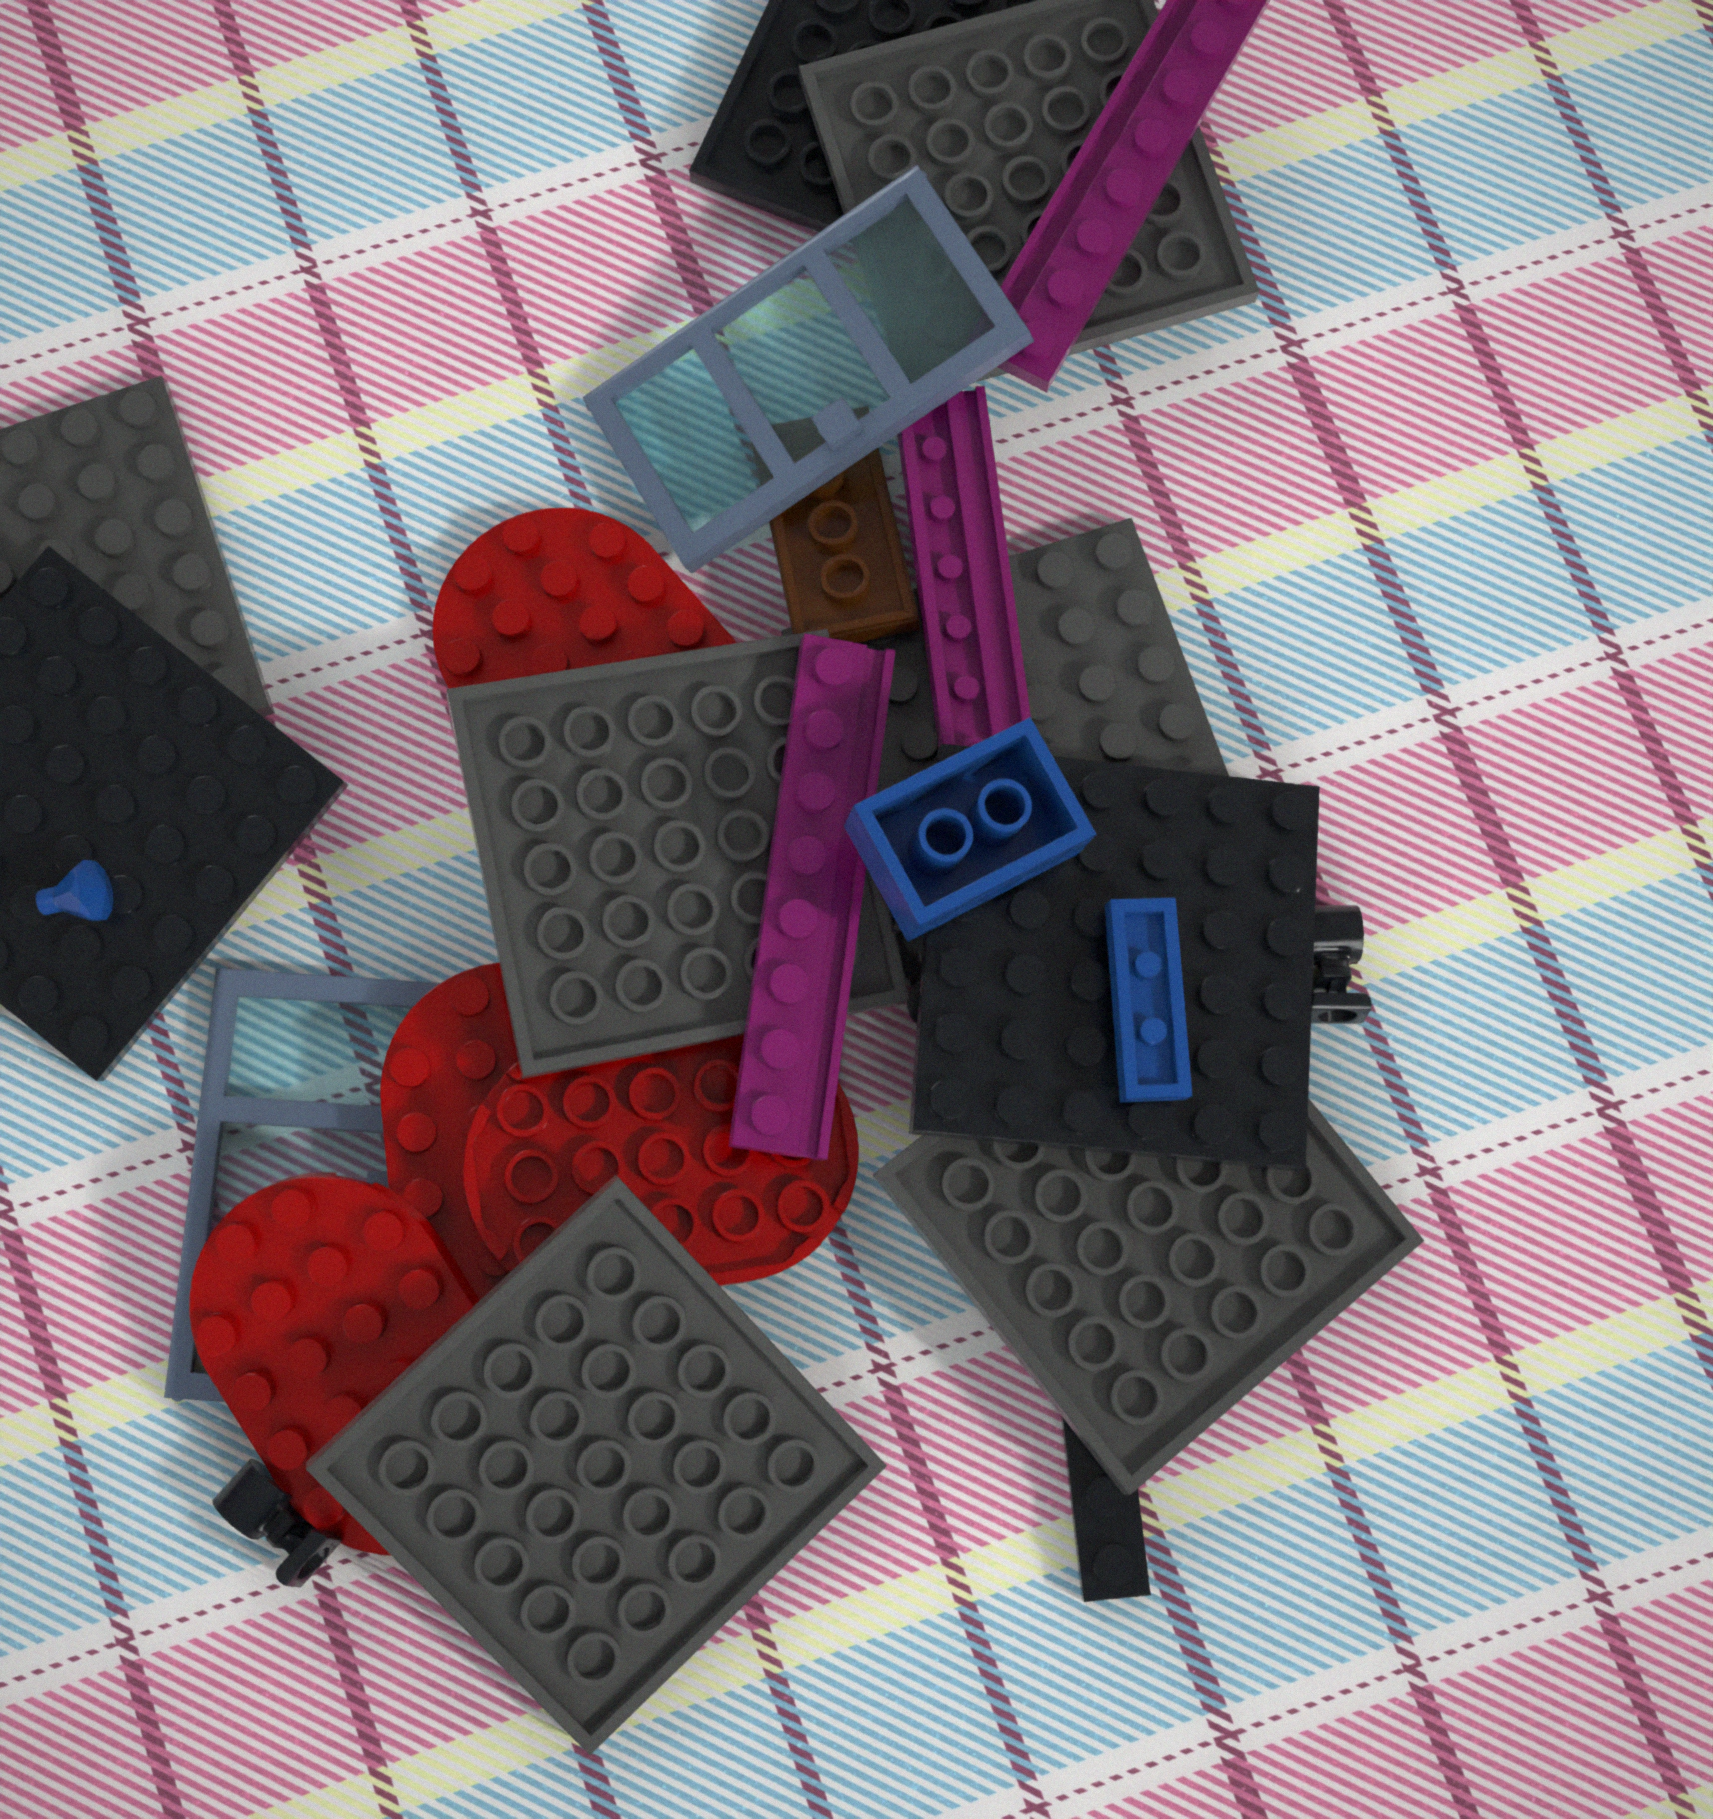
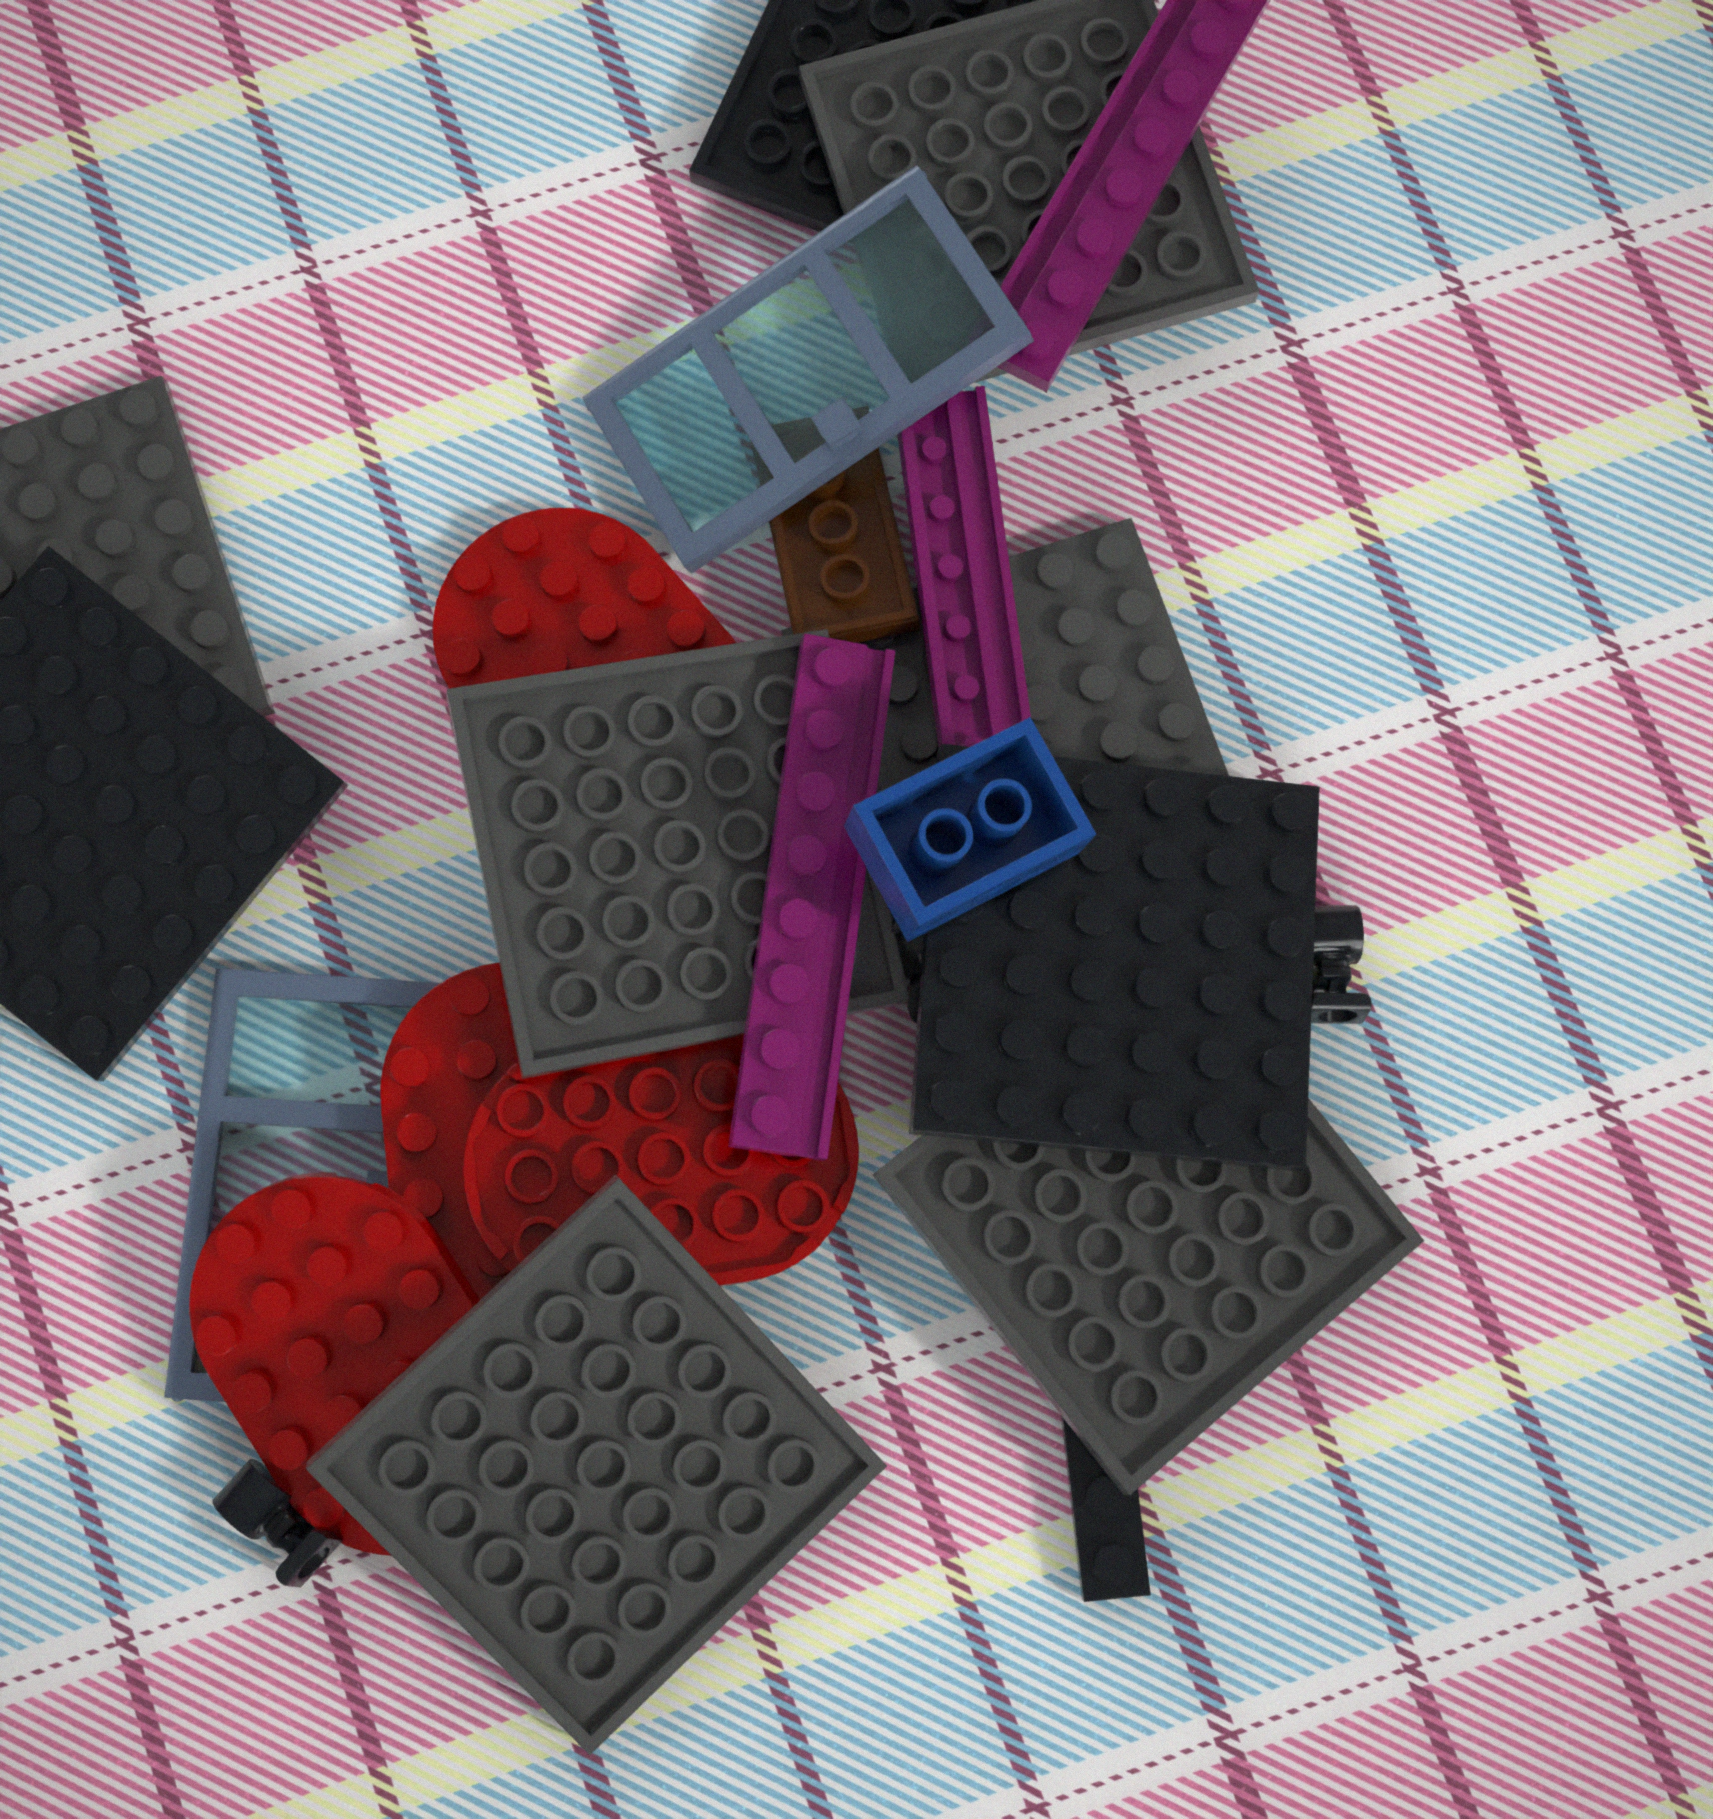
(82, 893): blue rock -> none
(1148, 1000): blue plate -> none

